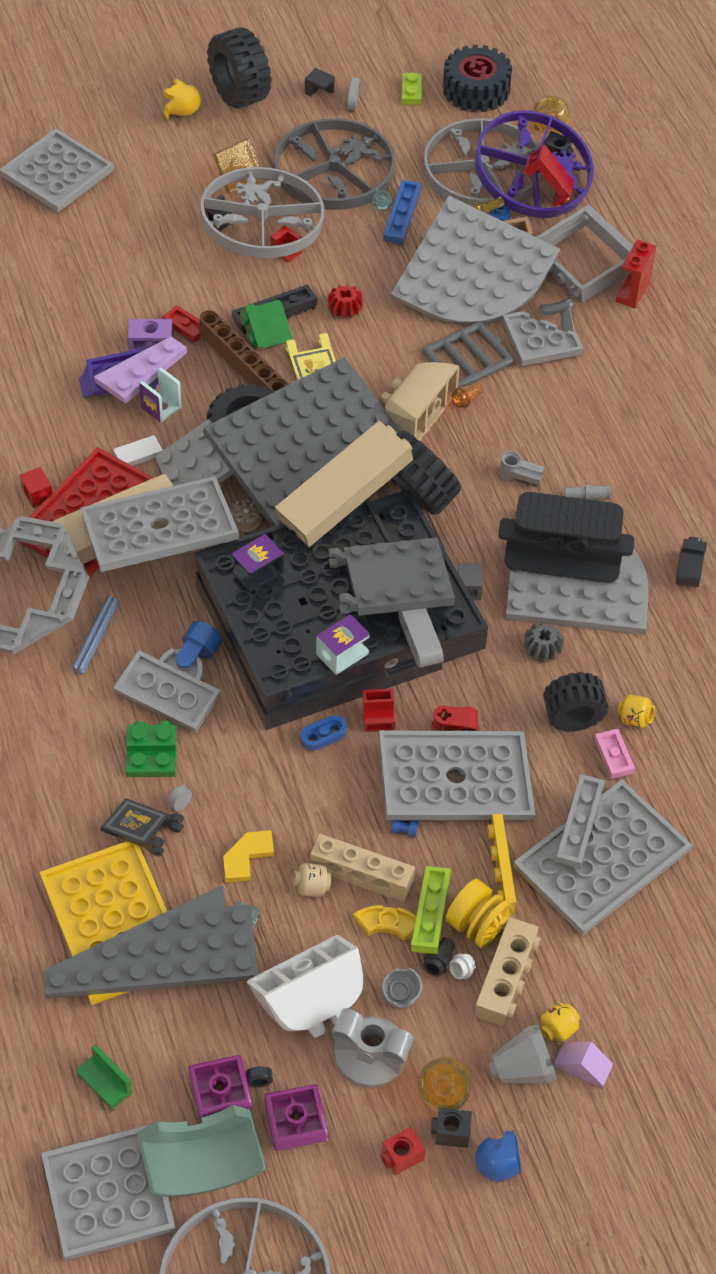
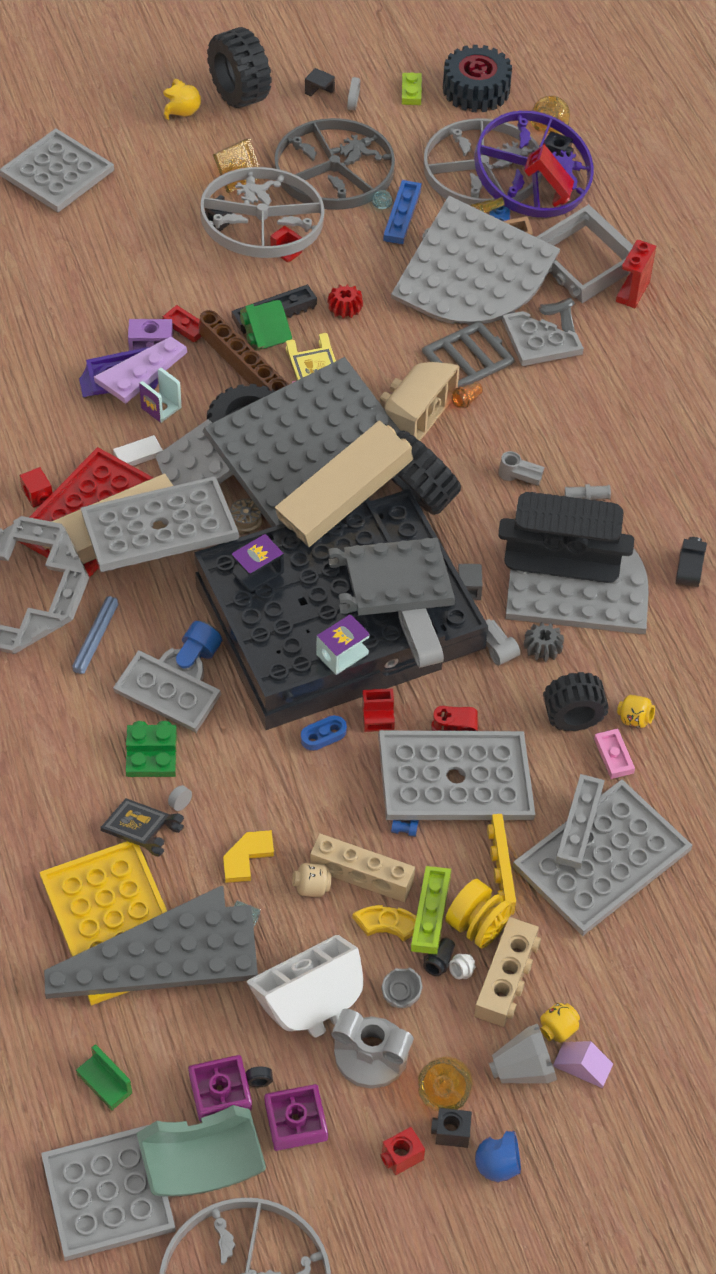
(500, 646): none -> light grey piece

